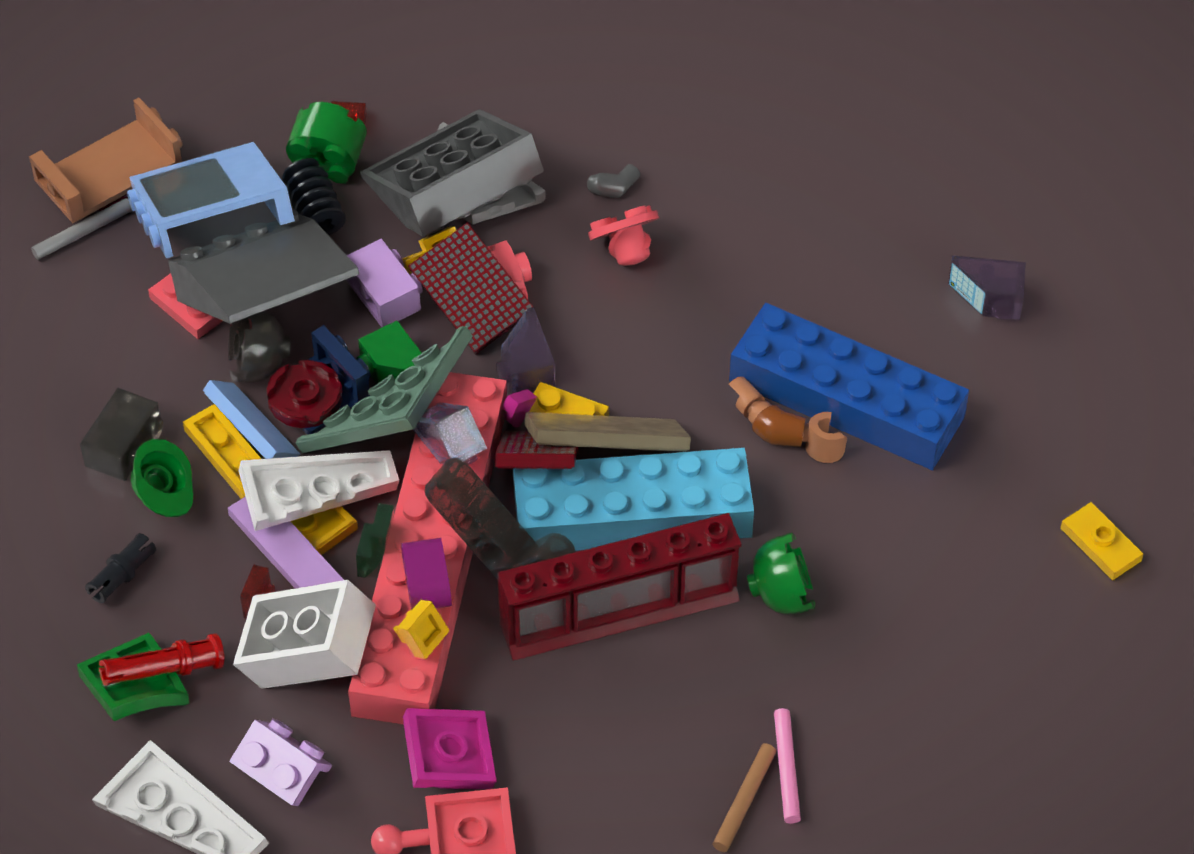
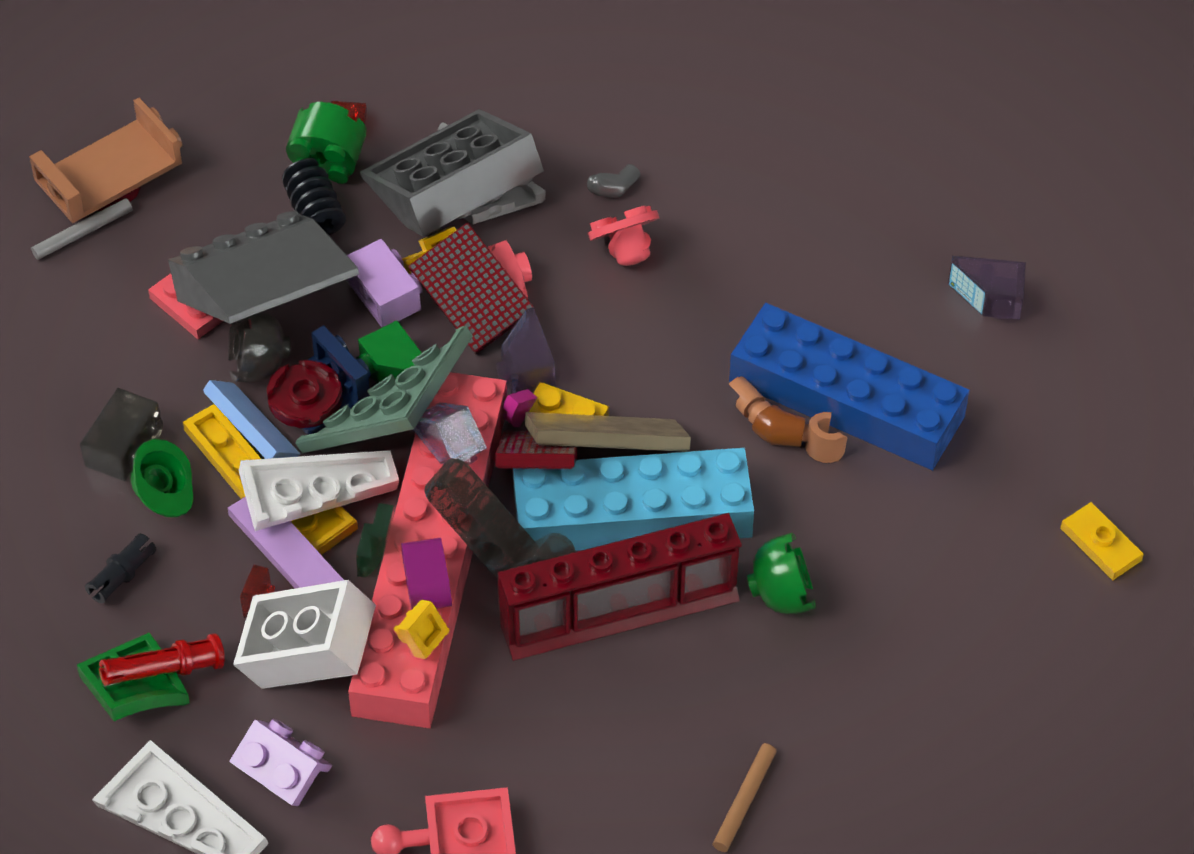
(206, 189): light blue panel -> none
(449, 749): dark pink hinge -> none
(787, 766): bright pink bar -> none

